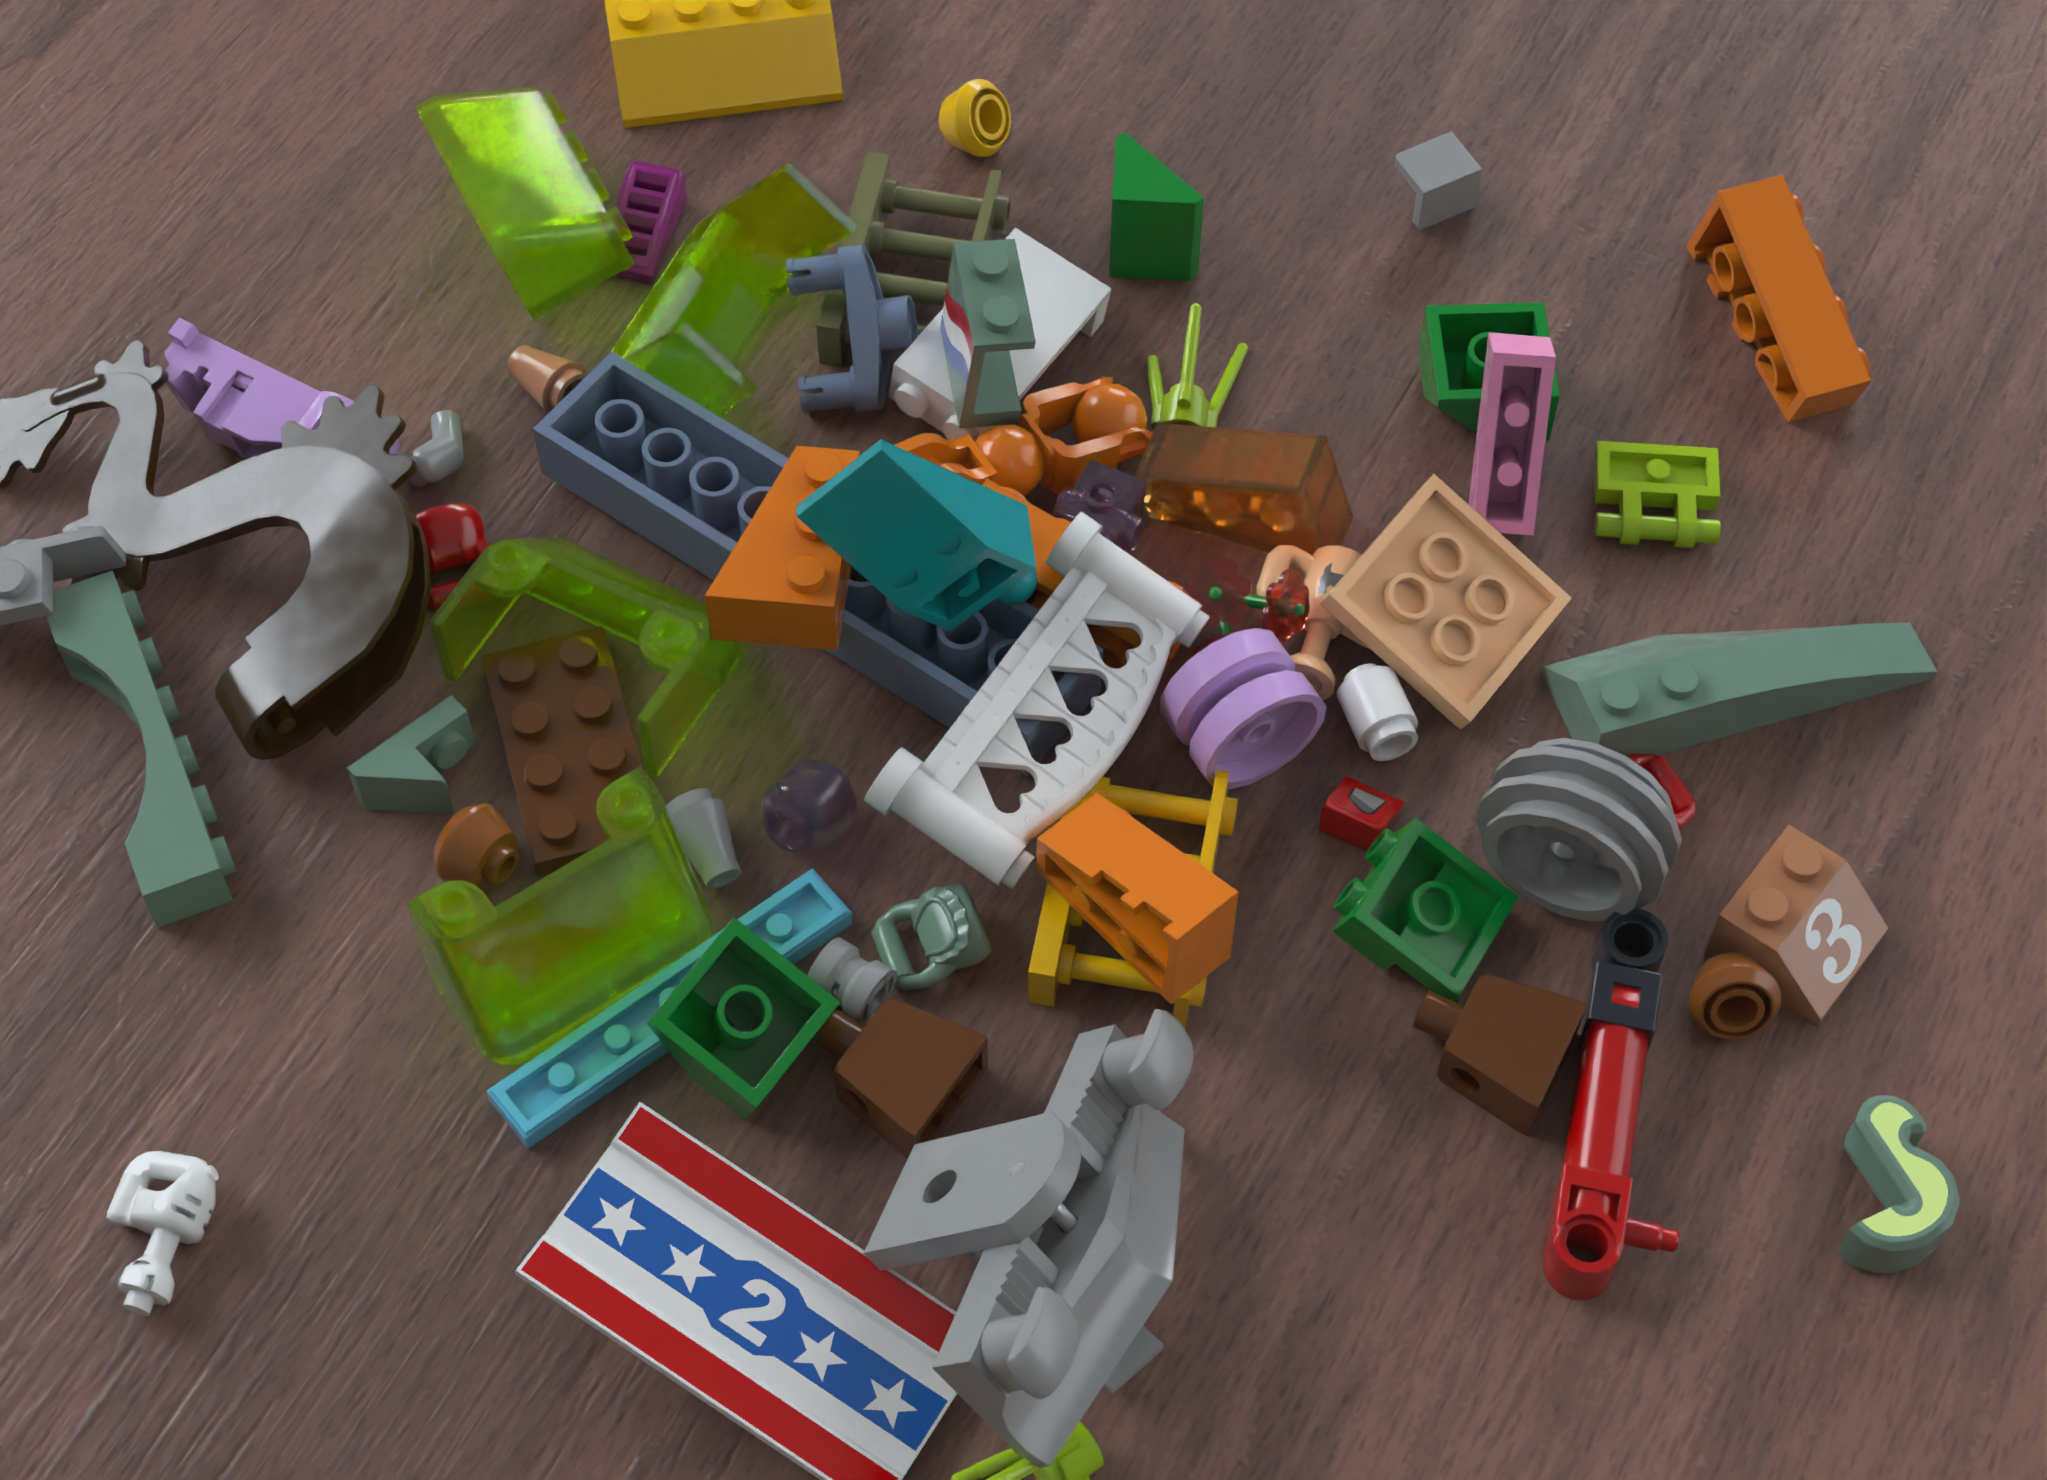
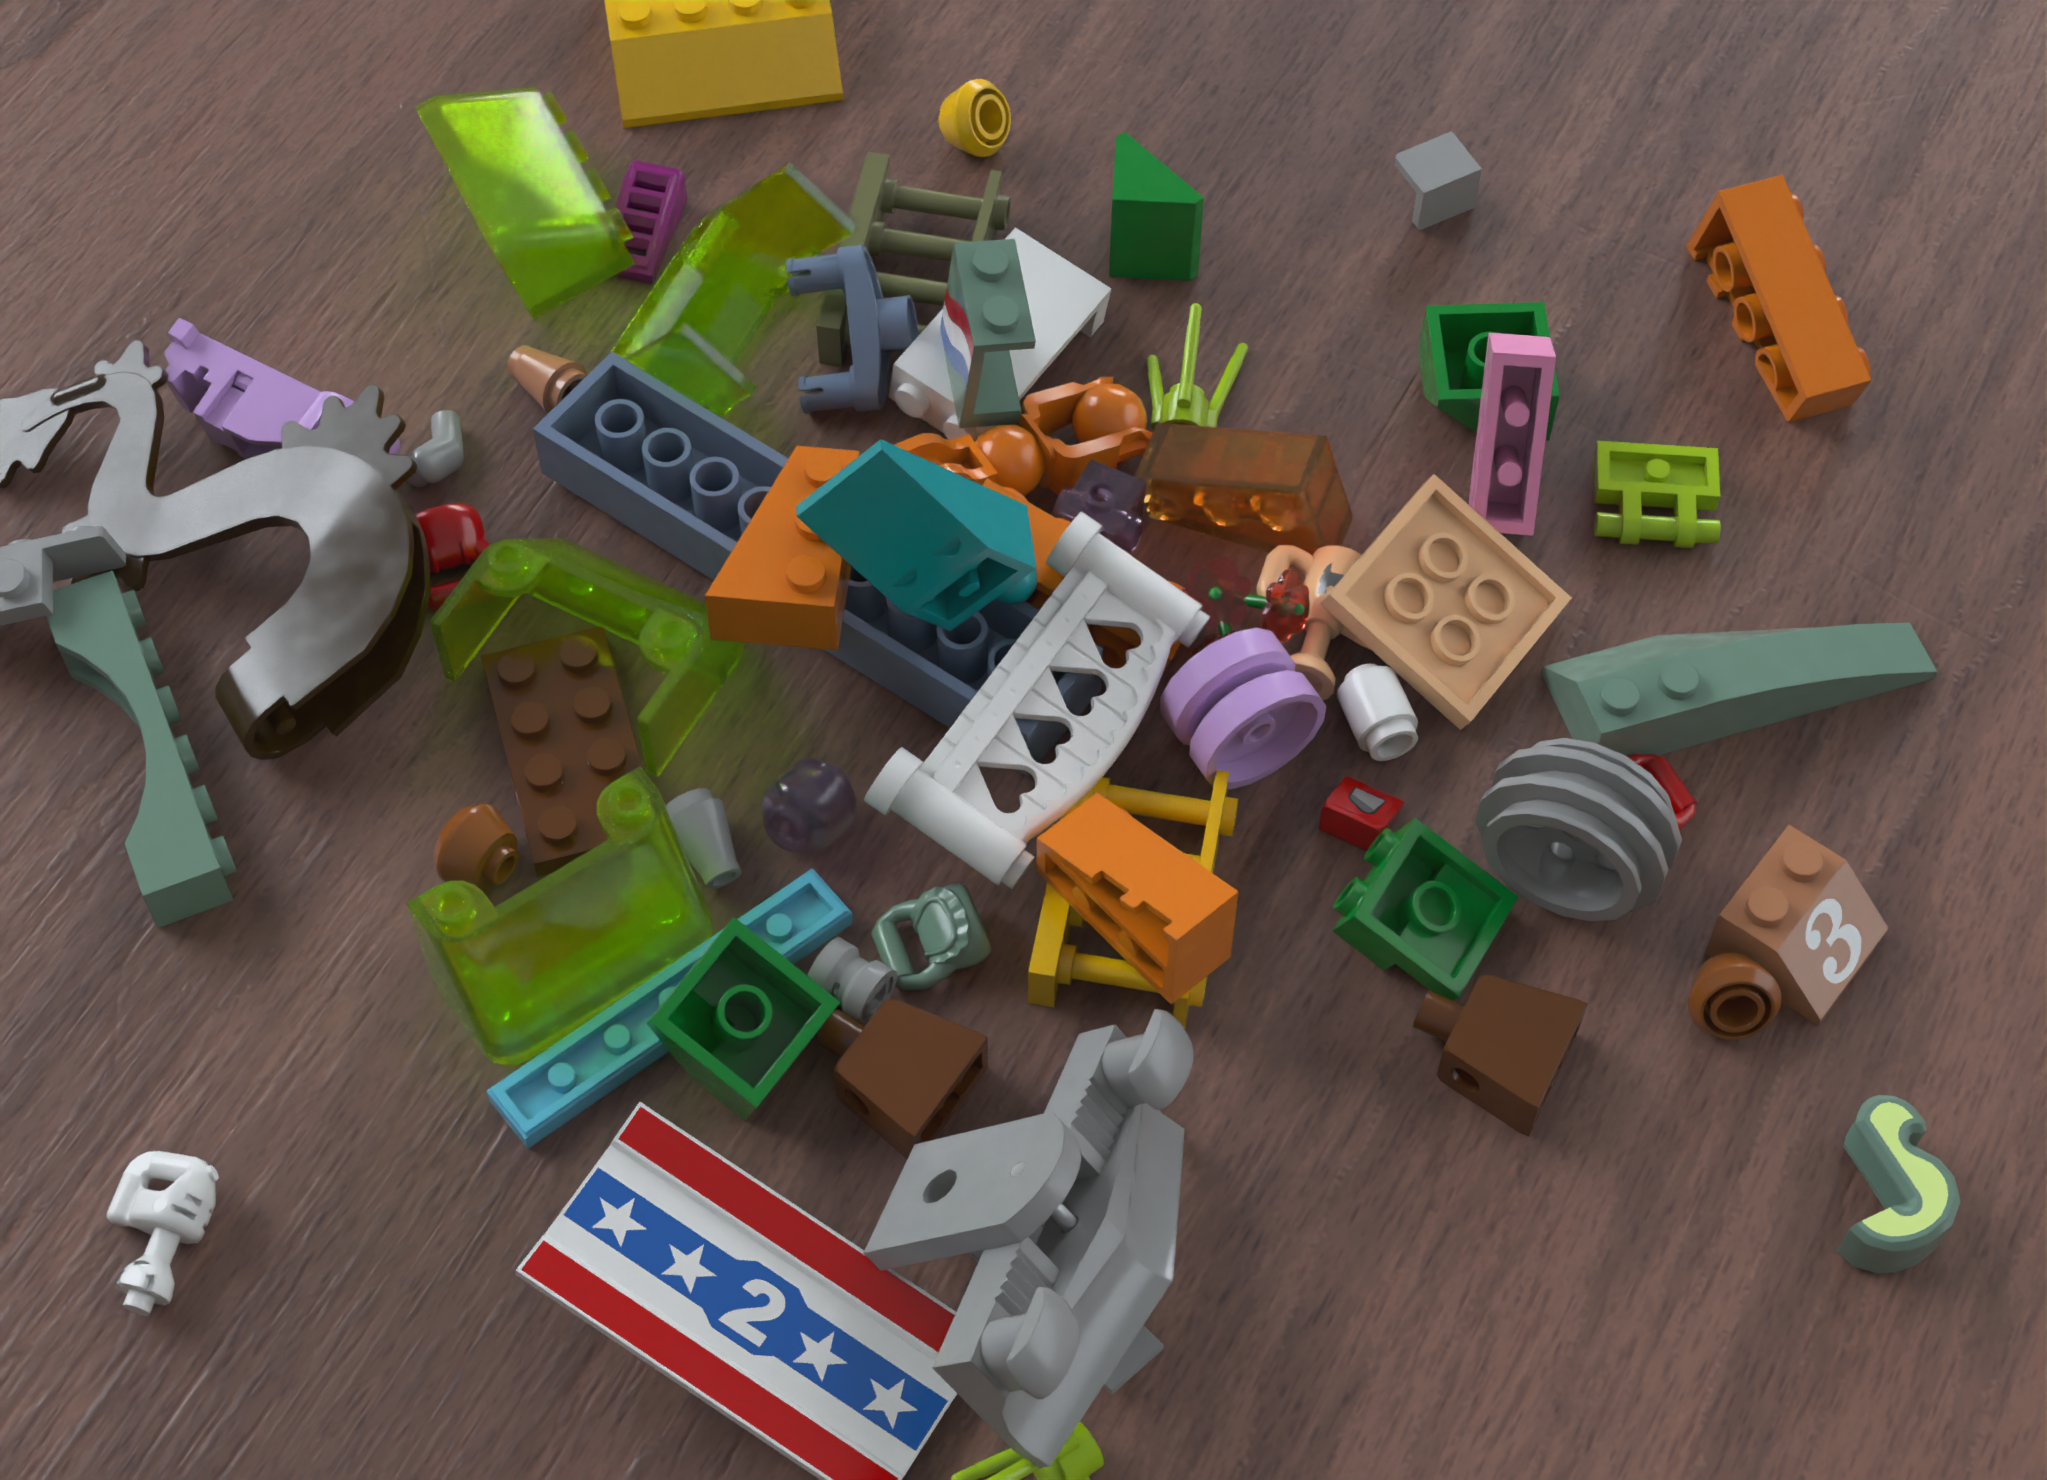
(406, 766): sand green slope -> none
(1594, 1180): red piece -> none

